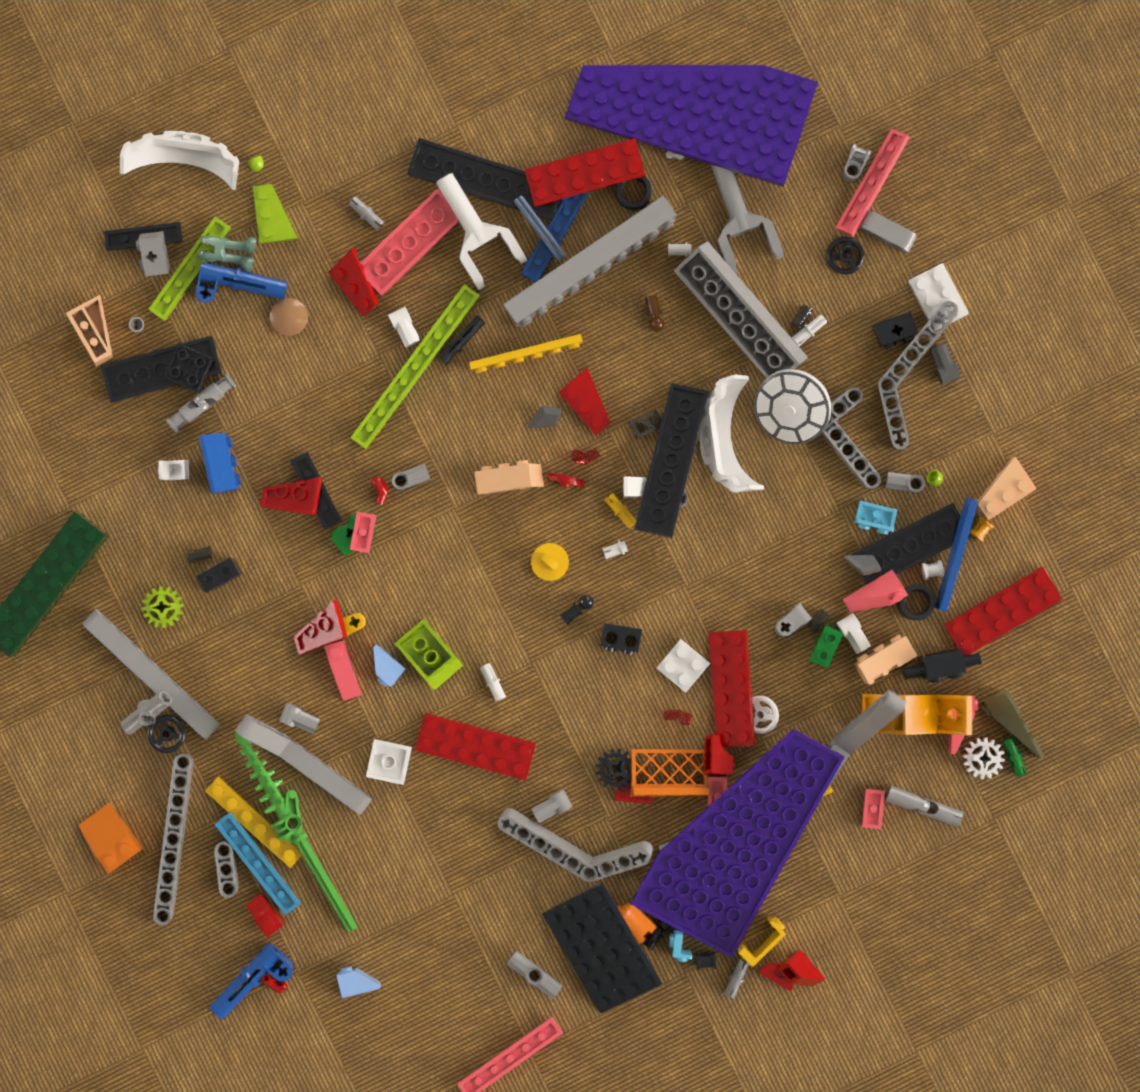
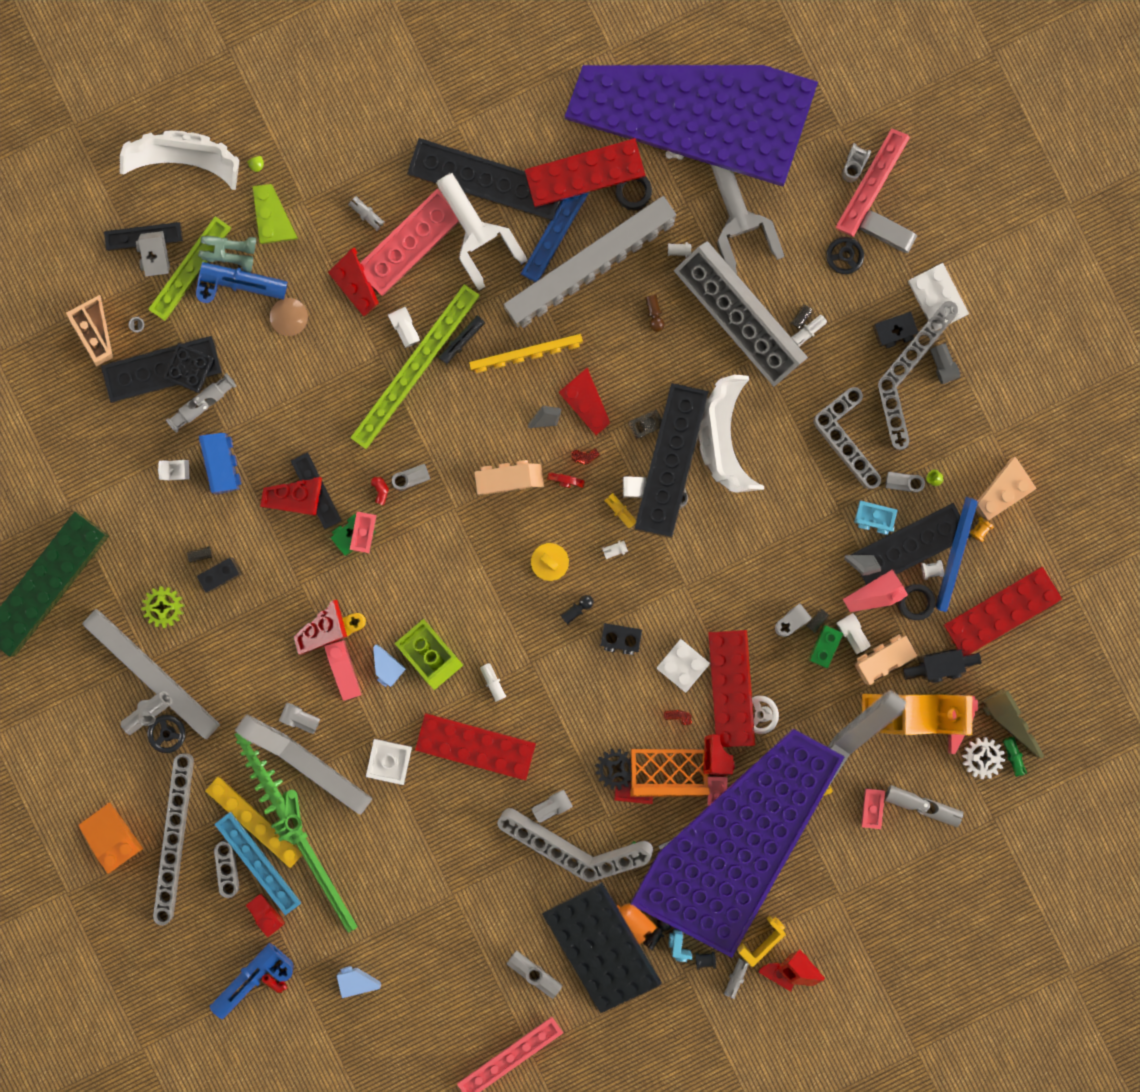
(540, 228): sand blue axle -> none
(792, 406): white dish -> none

